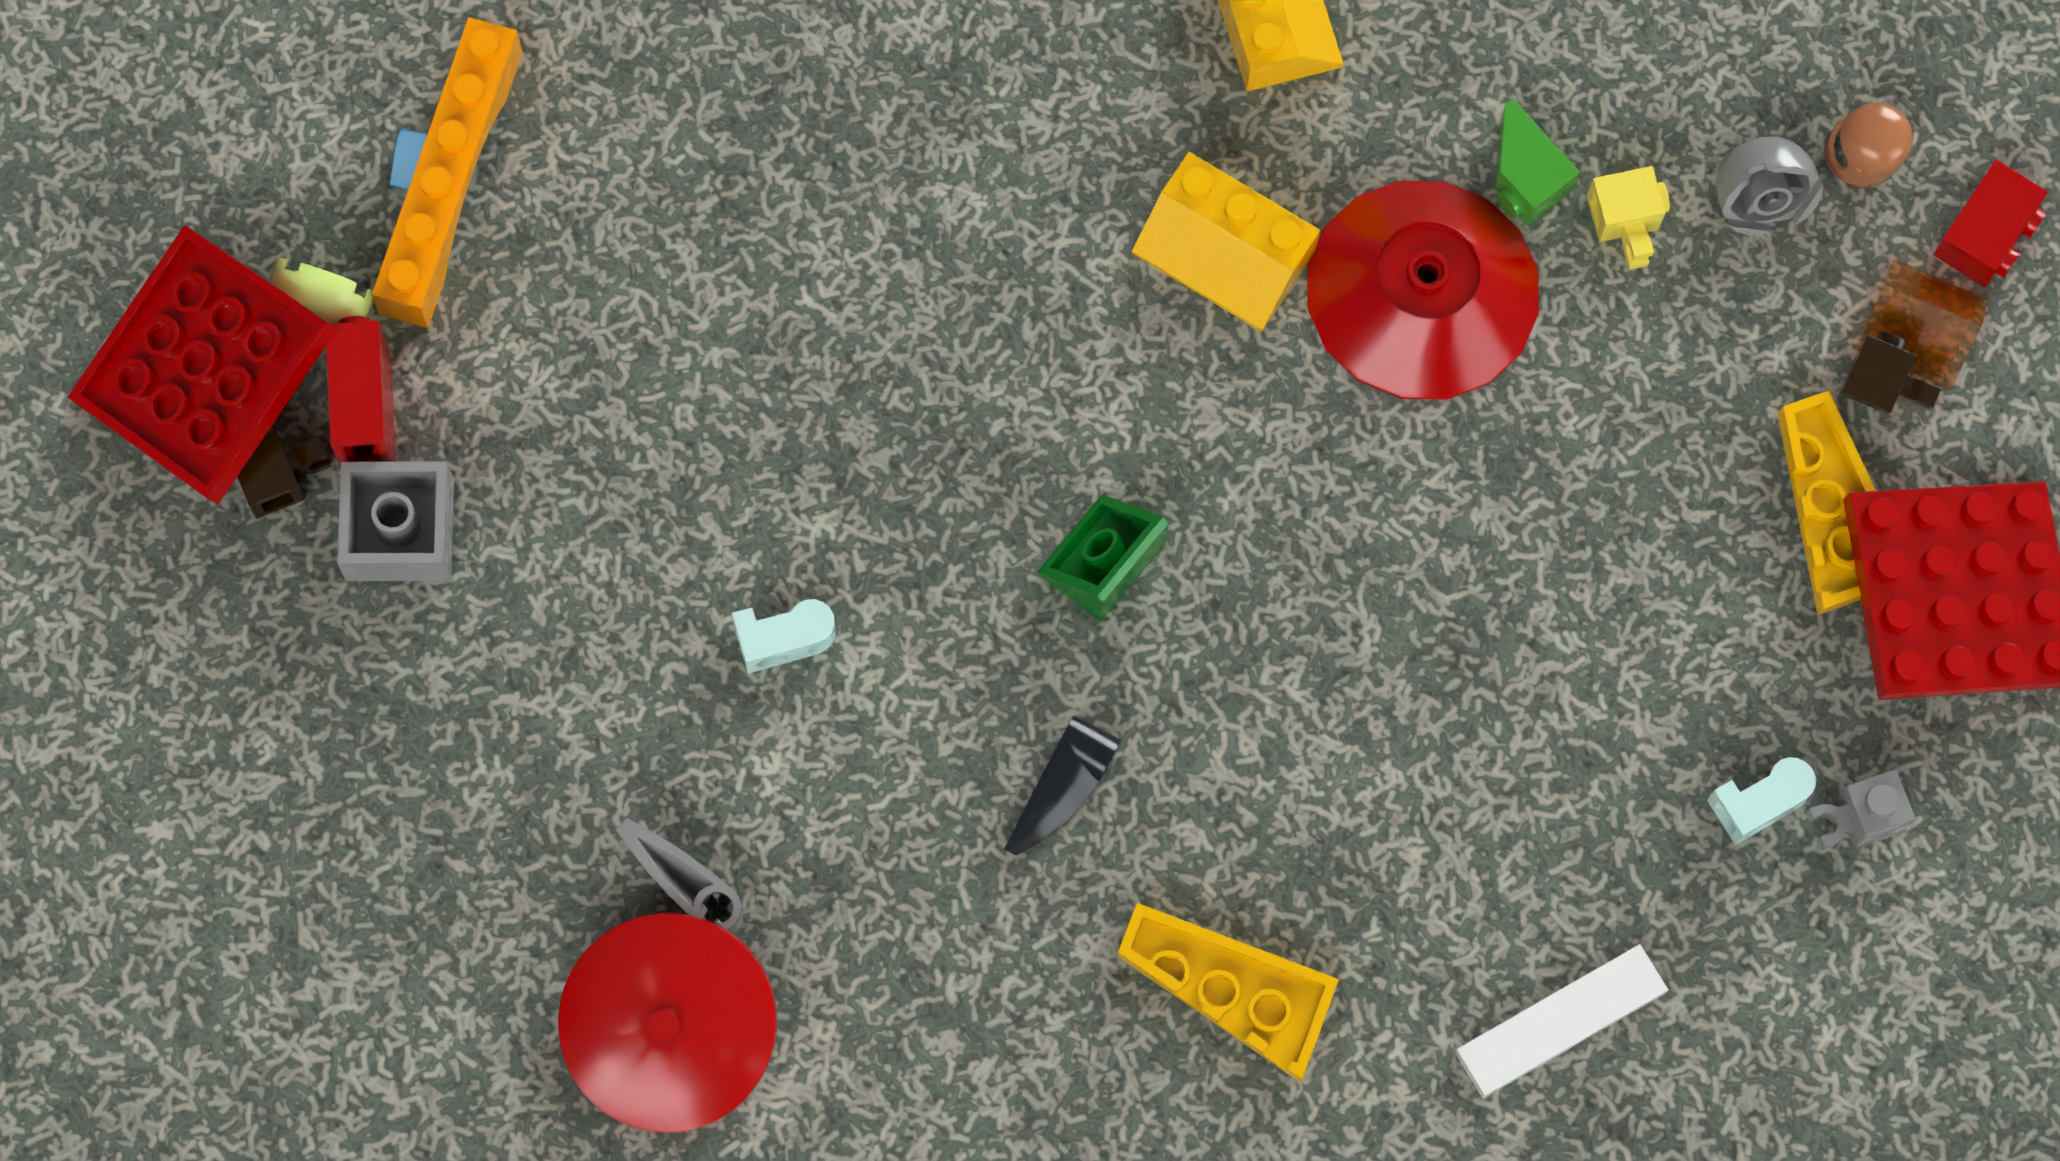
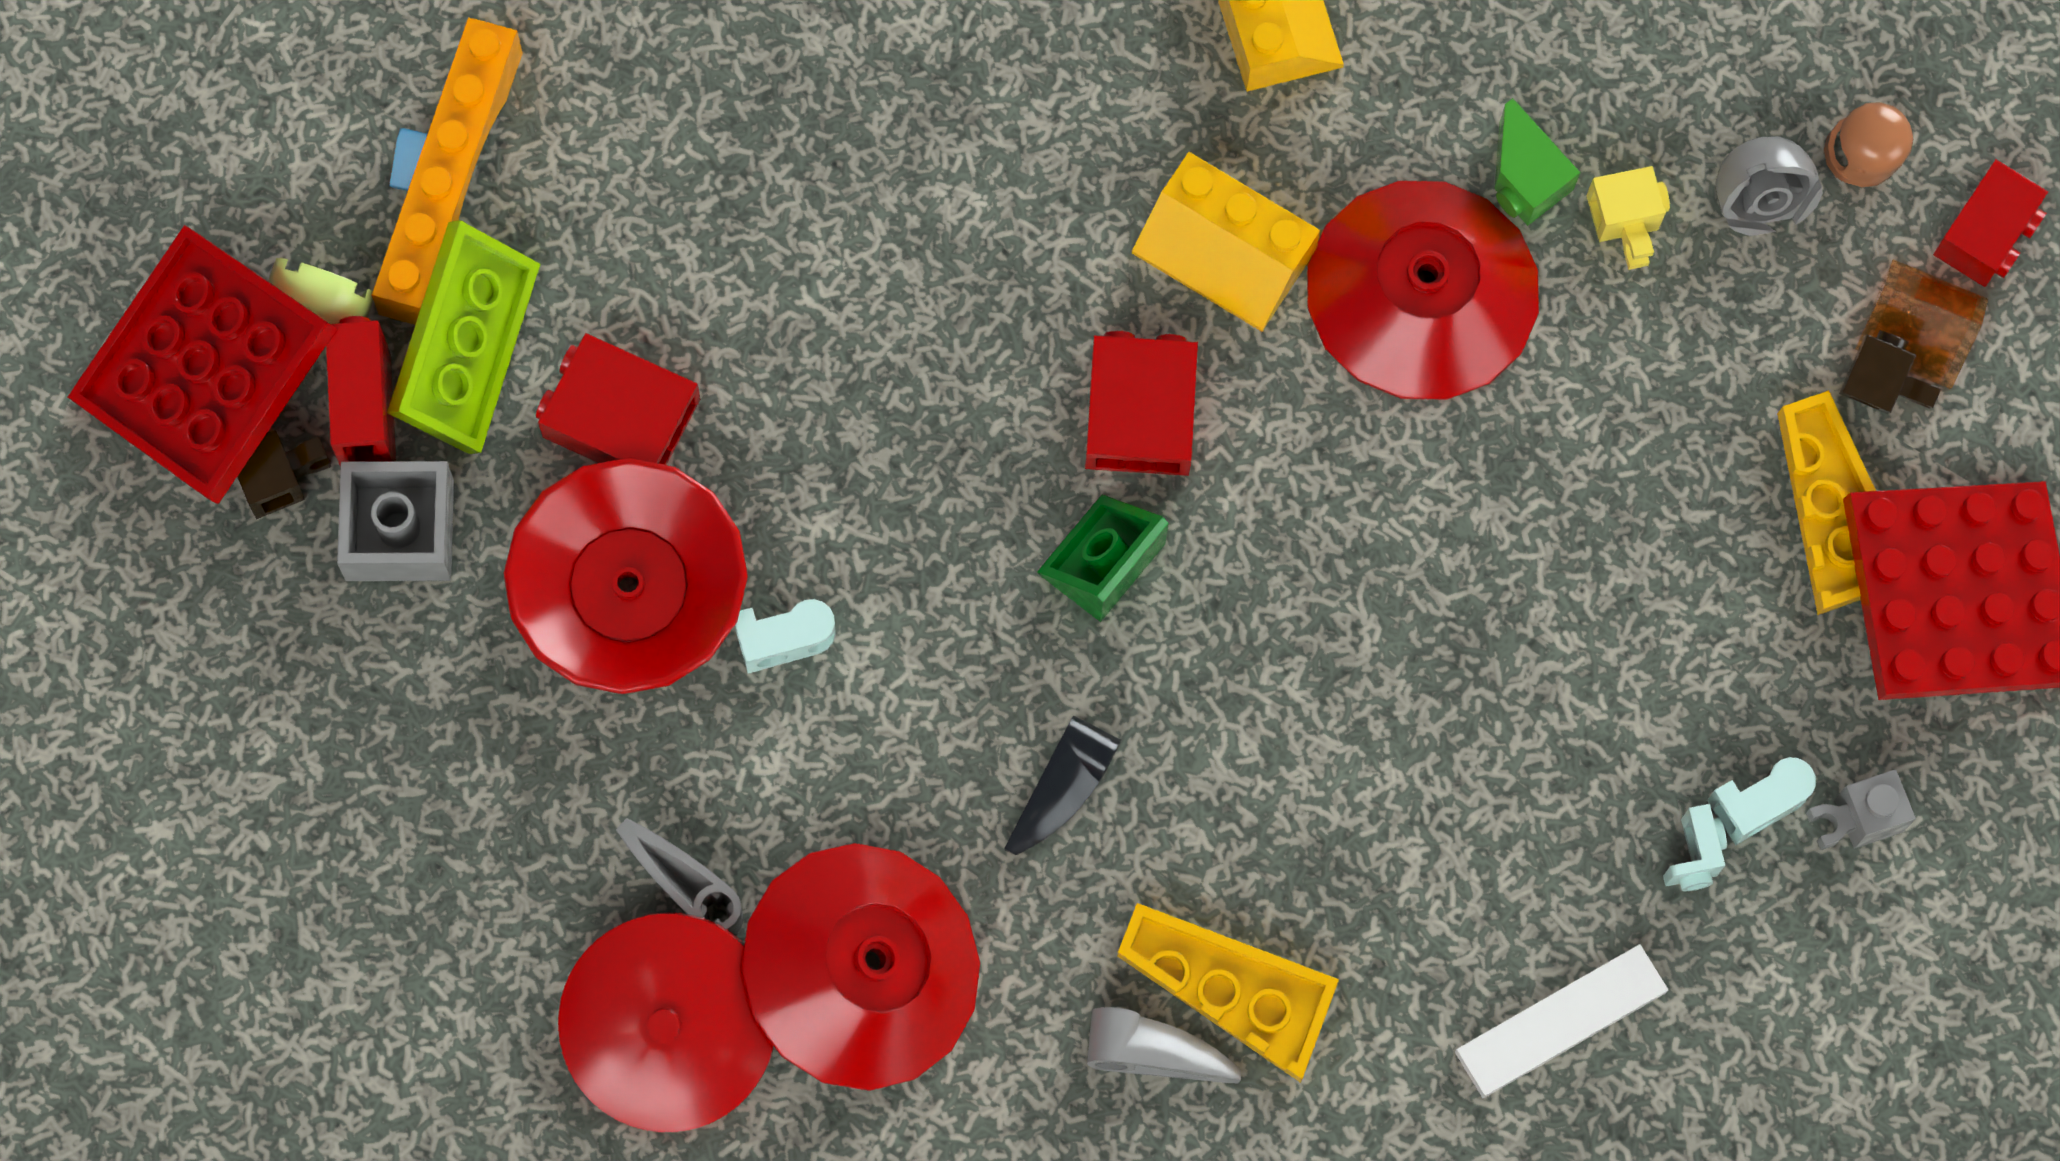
(464, 337): none -> lime plate
(616, 405): none -> red brick
(616, 525): none -> red dish
(812, 976): none -> red dish
(1138, 1045): none -> light grey piece
(1141, 404): none -> red brick
(1705, 843): none -> light aqua bracket

